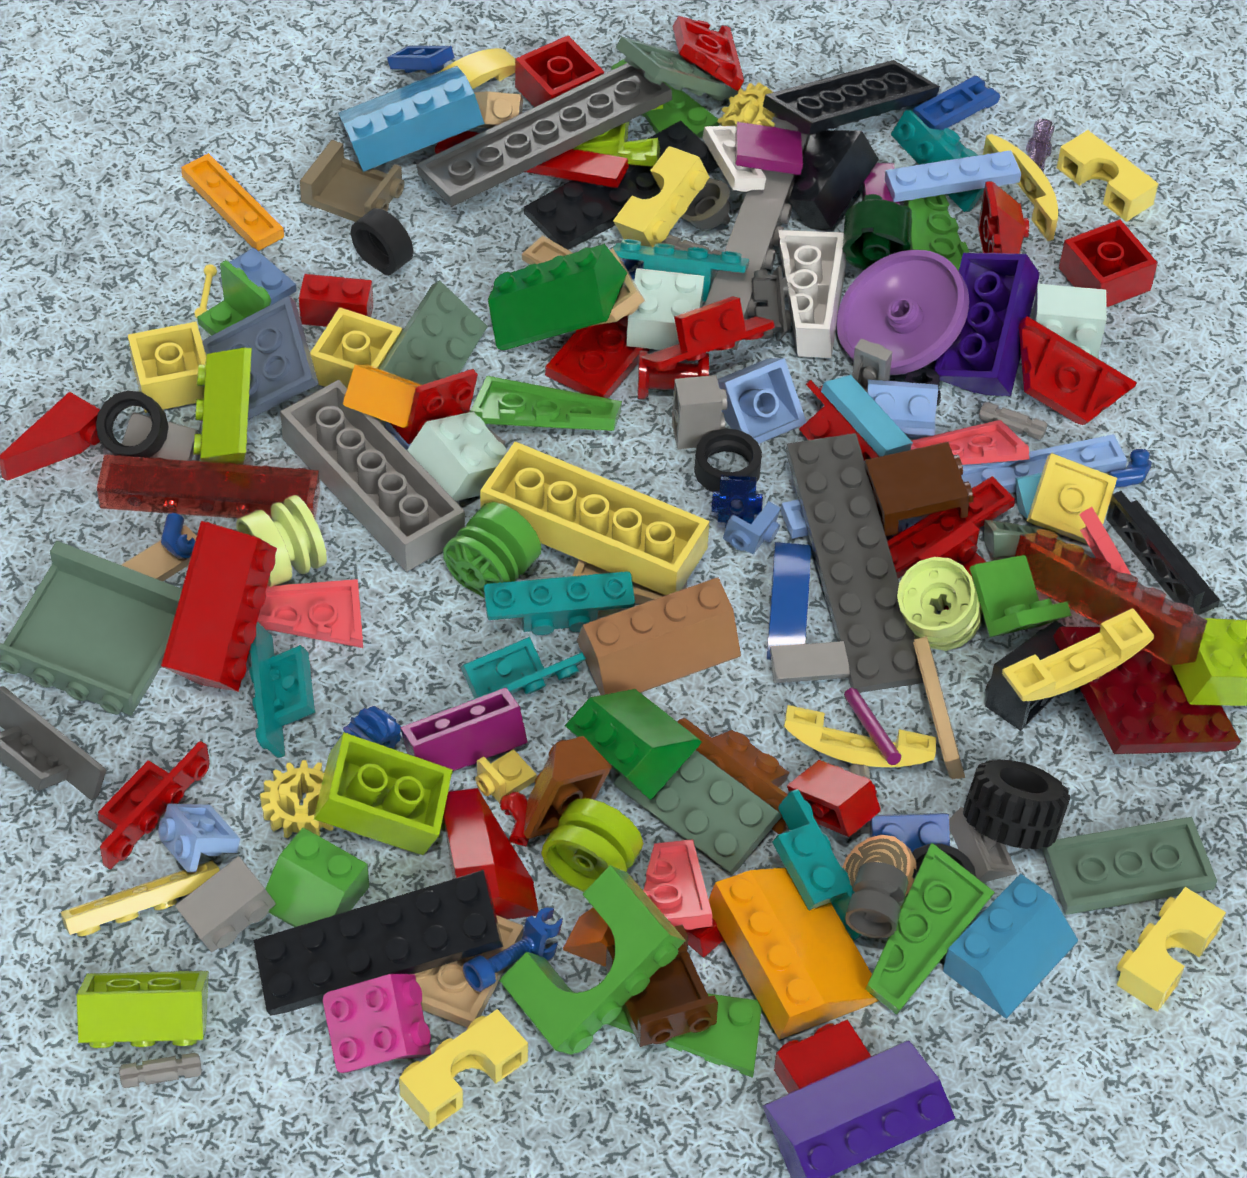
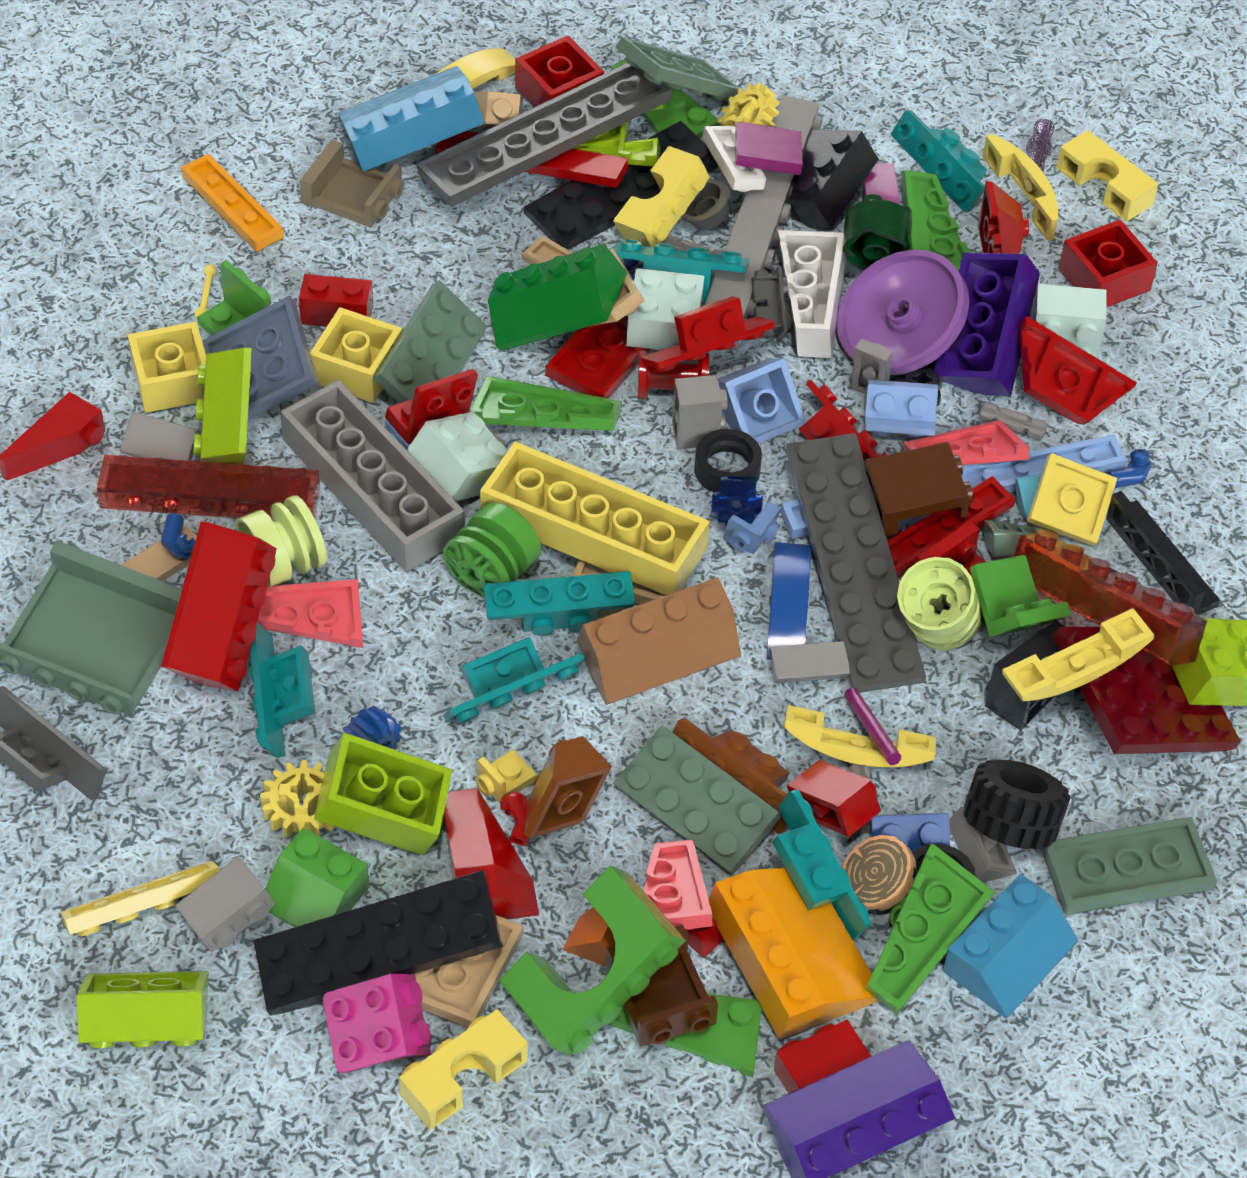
(117, 404): black tyre -> none
(144, 800): red bracket -> none
(160, 1070): light grey axle -> none
(195, 830): light blue bracket -> none
(265, 274): medium blue plate -> none
(380, 394): light orange panel -> none
(382, 241): black tyre -> none
(421, 58): blue plate -> none
(467, 731): magenta brick -> none
(481, 972): blue bar -> none
(589, 841): lime wheel -> none
(634, 738): green slope -> none
(709, 49): red wing -> none
(850, 97): black plate -> none
(866, 416): medium azure tile -> none
(877, 900): dark grey wheel -> none
(938, 708): tan tile -> none
(952, 176): light blue plate -> none
(957, 103): blue plate -> none
(1100, 541): coral wing -> none
(1184, 923): light yellow arch -> none

